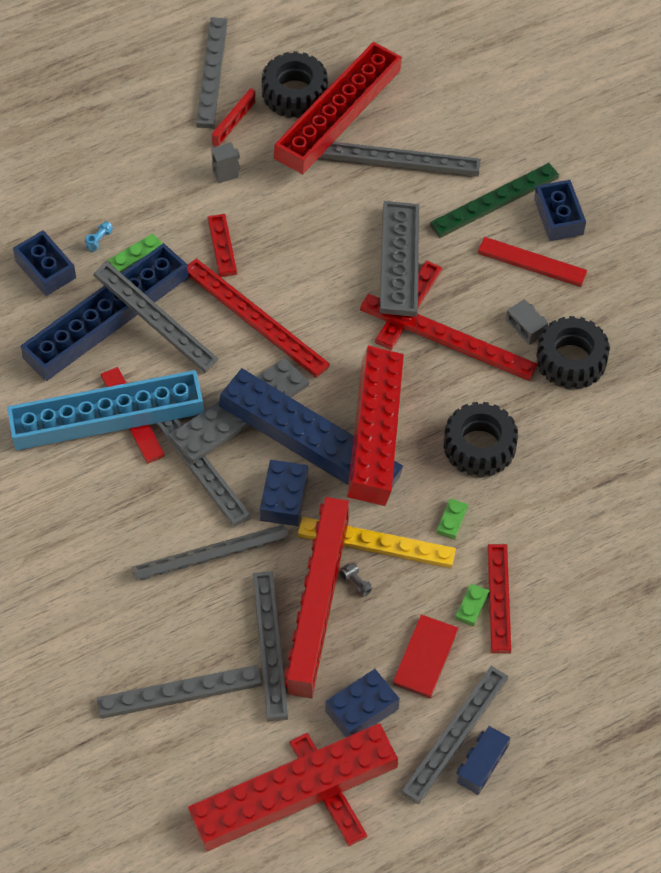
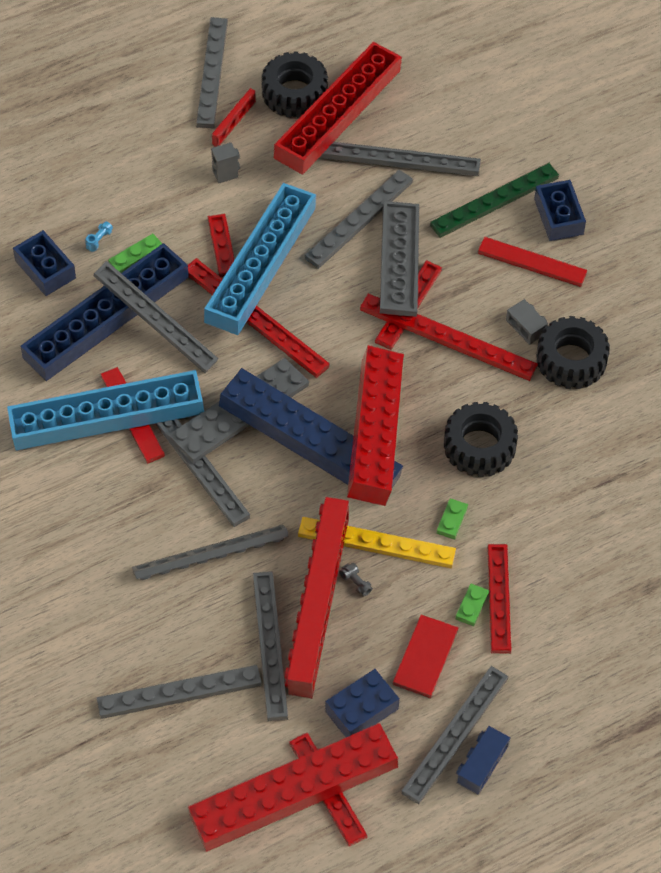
(259, 259): none -> dark azure brick
(284, 493): dark blue brick -> none
(358, 219): none -> dark grey plate

